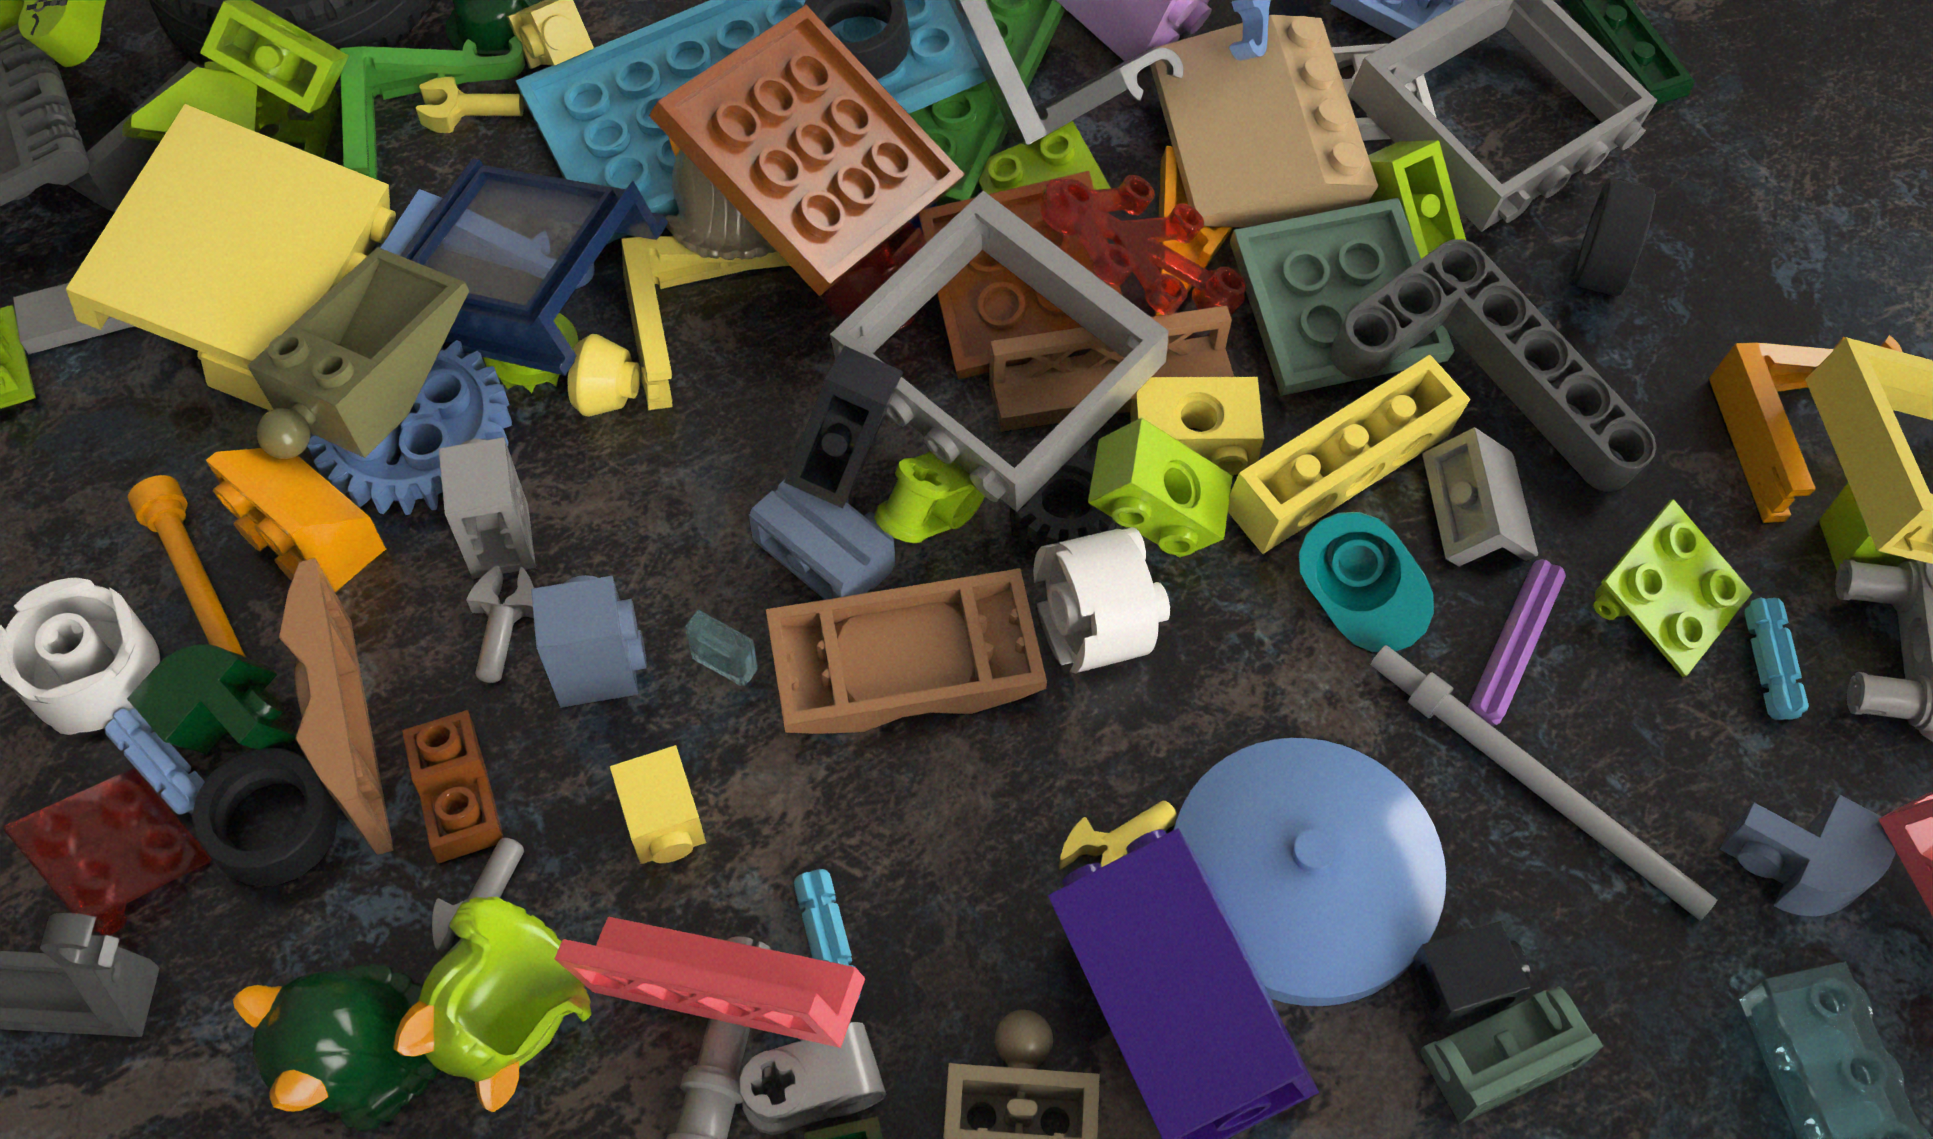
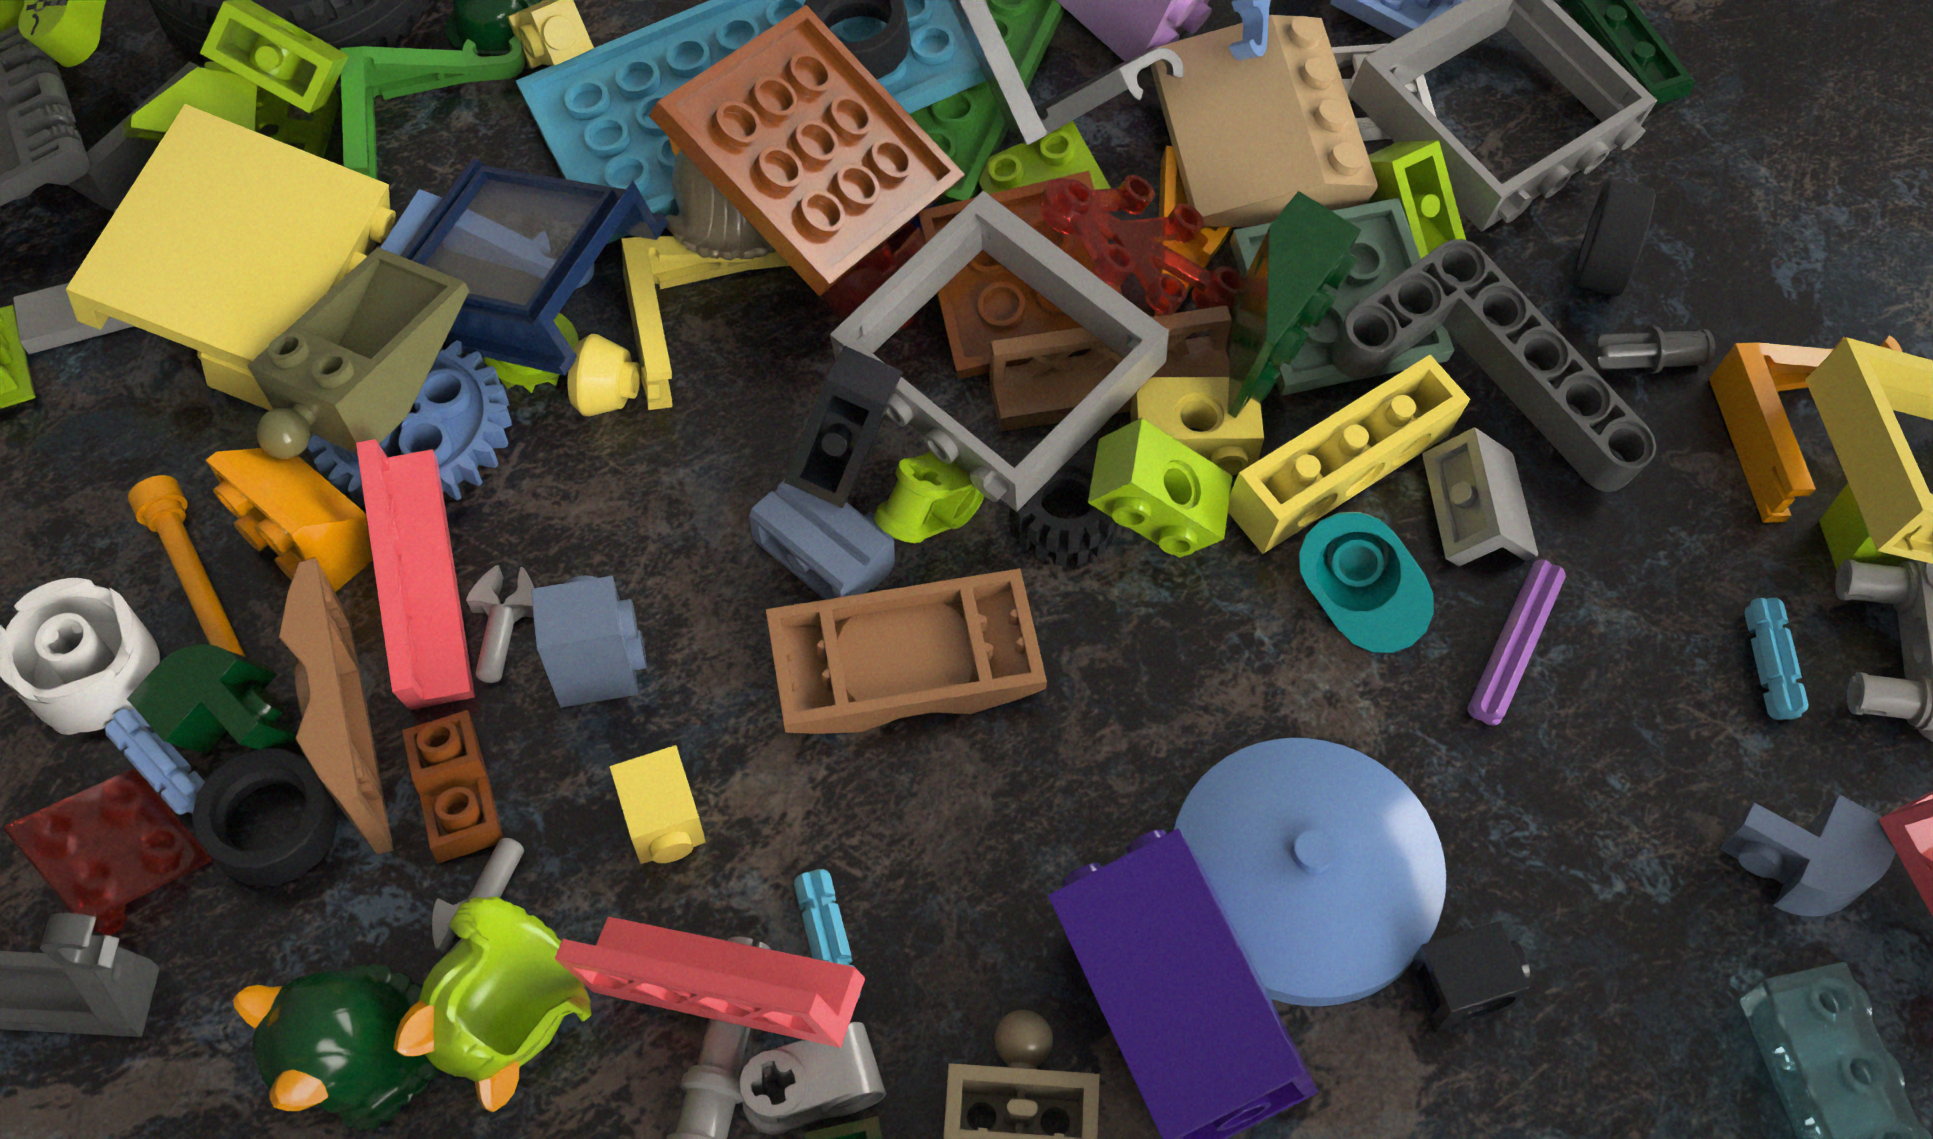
(415, 577): none -> coral fence
(451, 104): light yellow bar -> none
(486, 506): light grey brick -> none
(721, 648): clear light blue tile -> none
(1099, 599): white brick -> none
(1113, 845): light yellow bar -> none
(1284, 293): none -> dark green slope
(1434, 697): light grey bar -> none
(1510, 1053): sand green hinge -> none
(1653, 349): none -> dark grey axle
(1674, 588): lime hinge -> none

